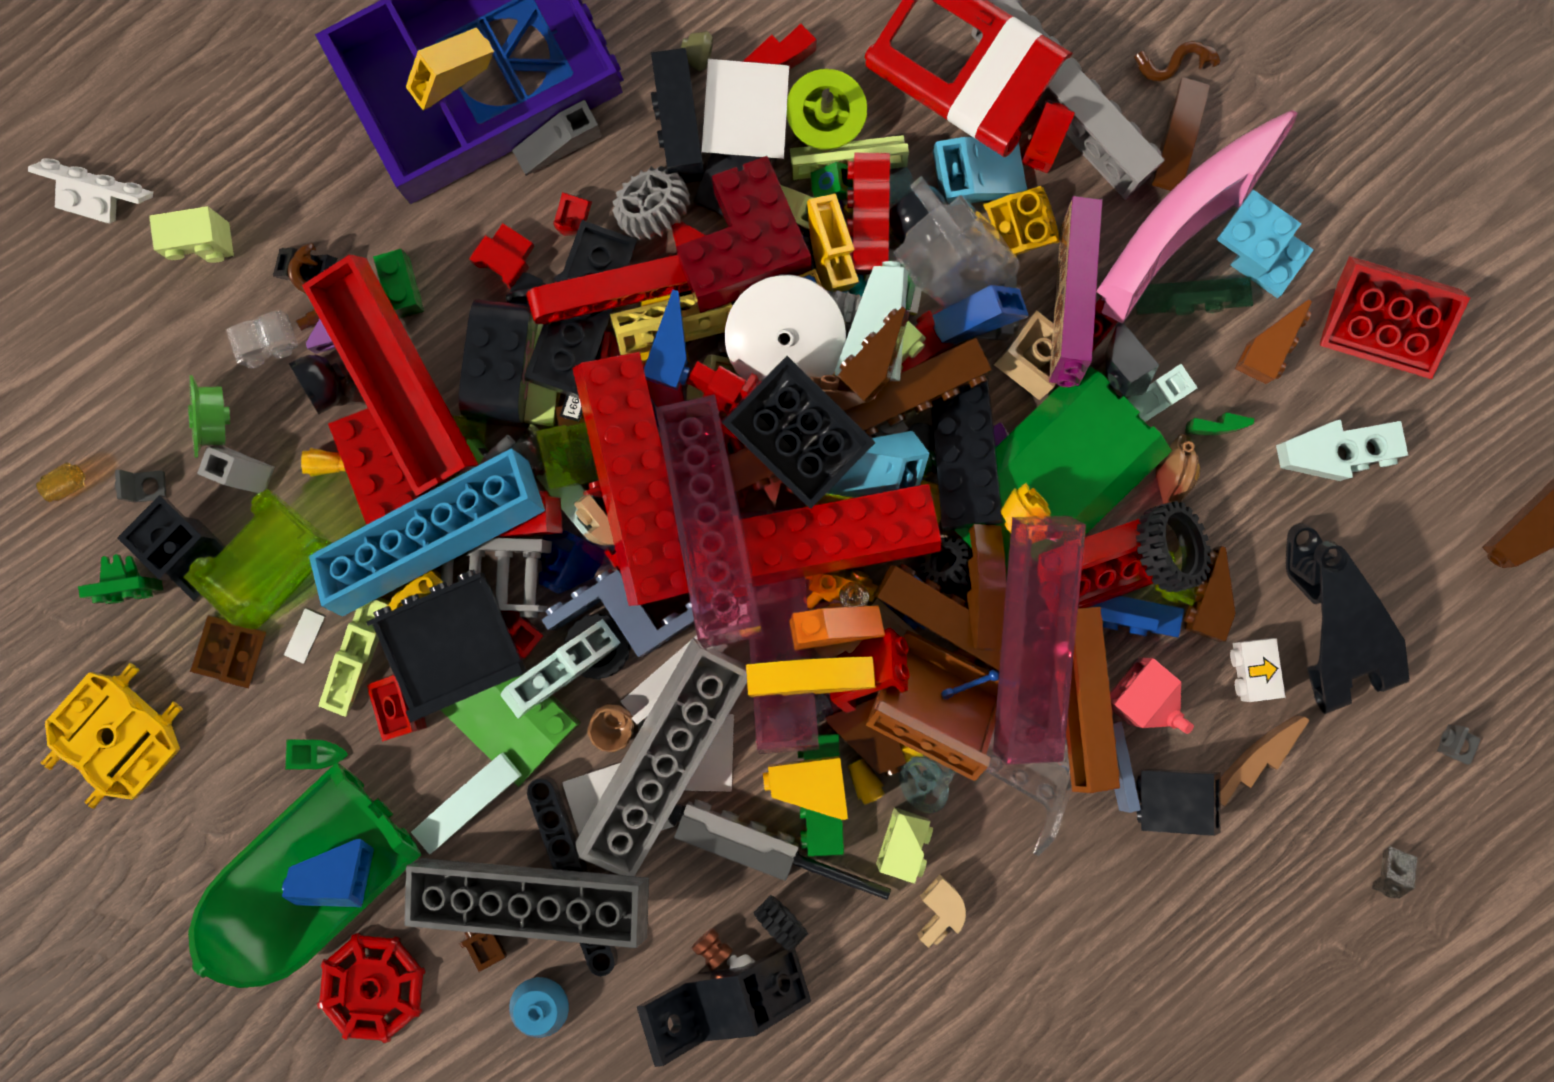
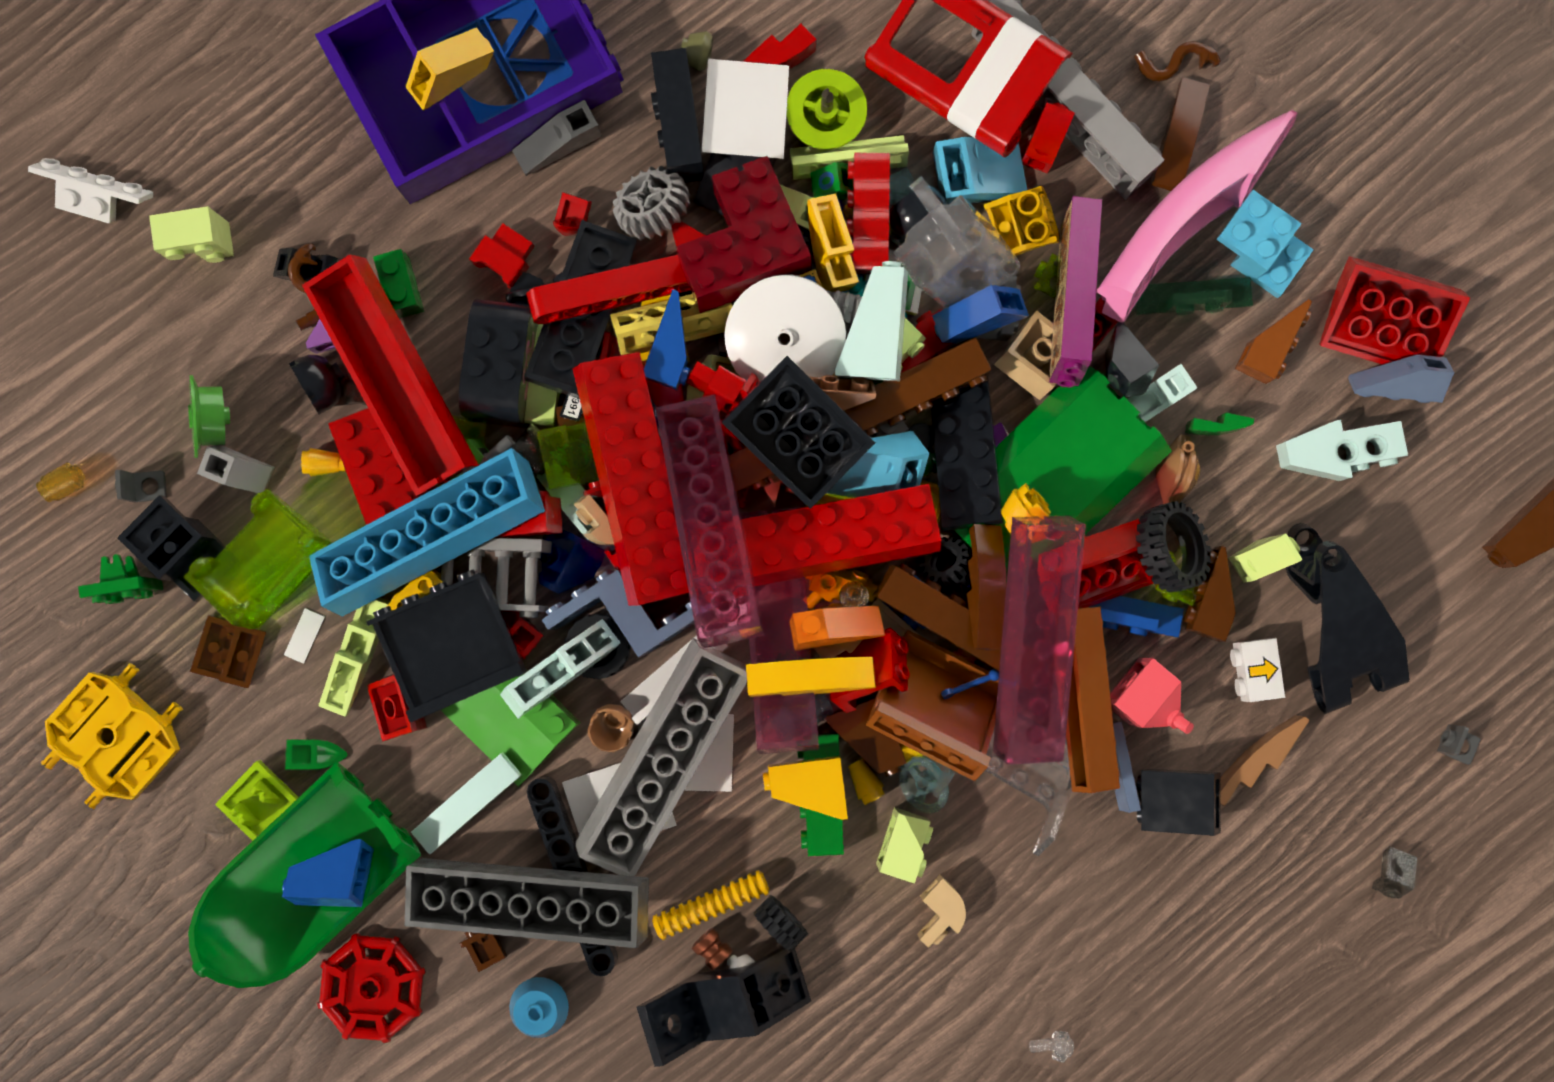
(256, 800): none -> lime plate
(262, 338): clear brick -> none
(710, 905): none -> yellow piece
(754, 846): piece -> none
(874, 364): reddish brown slope -> none
(1044, 273): none -> clear neon green bracket
(1059, 1044): none -> clear plate
(1265, 557): none -> yellowish green slope
(1412, 378): none -> sand blue slope

